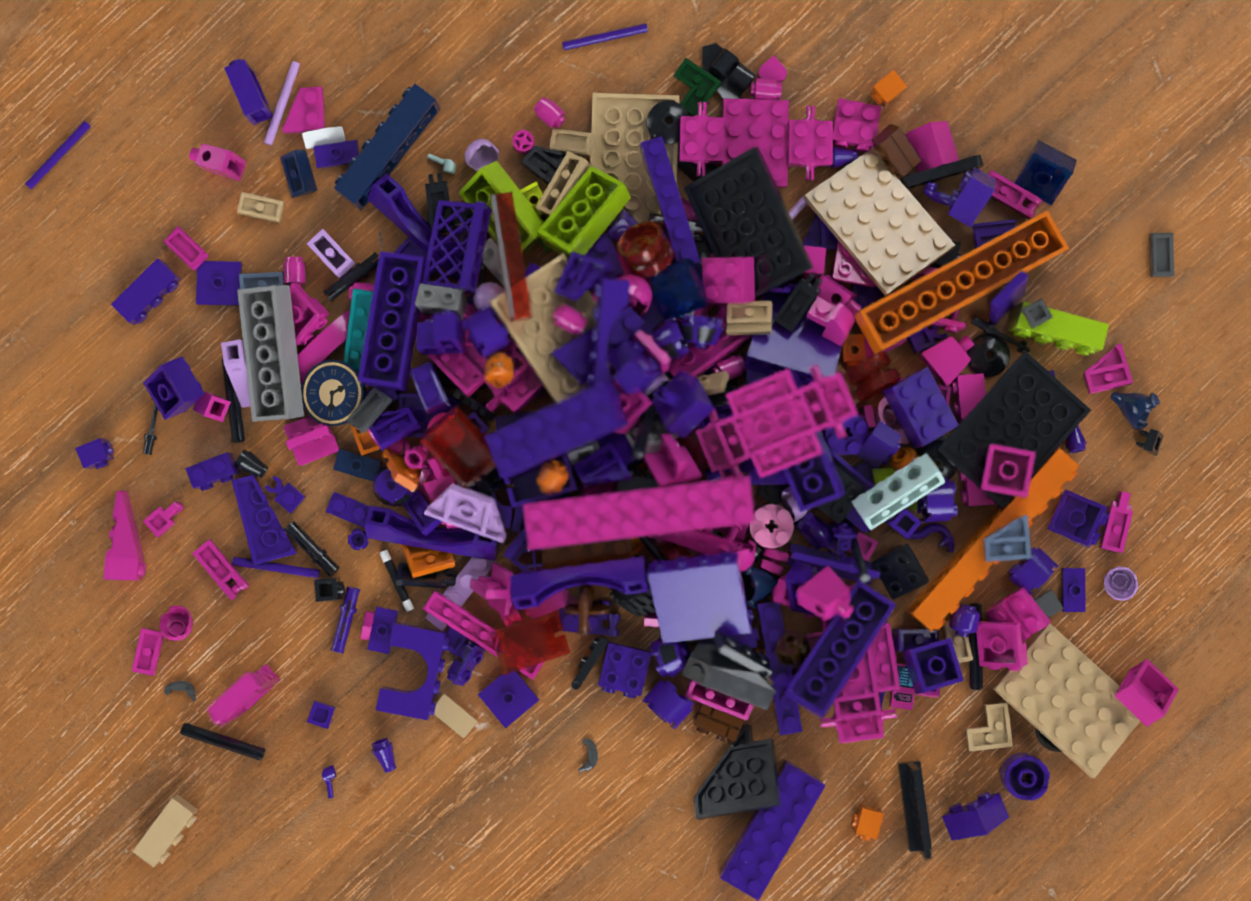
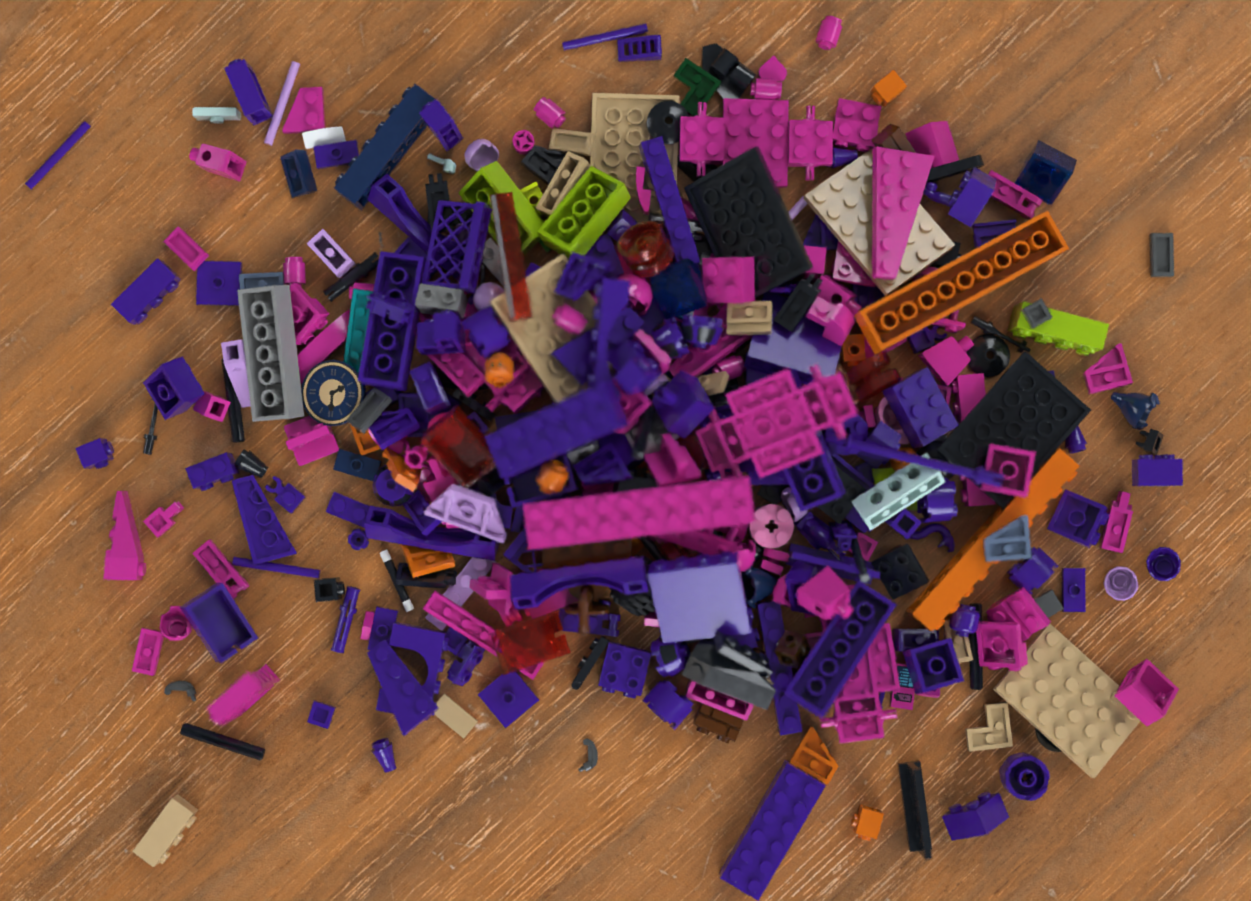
(216, 114): none -> light aqua plate
(219, 622): none -> dark purple piece
(260, 207): tan plate -> none
(312, 549): black pin -> none
(328, 774): dark purple hand -> none
(398, 307): none -> dark purple hinge
(404, 693): none -> dark purple wing
(441, 124): none -> dark purple slope
(642, 194): none -> dark pink slope
(657, 55): none -> dark purple slope
(741, 780): black wing -> none
(814, 757): none -> orange wing
(829, 32): none -> dark pink brick
(896, 195): none -> dark pink wing
(978, 474): none -> dark purple bar
(1008, 297): dark purple tile -> none
(1160, 471): none -> dark purple brick
(1163, 564): none -> dark purple hair

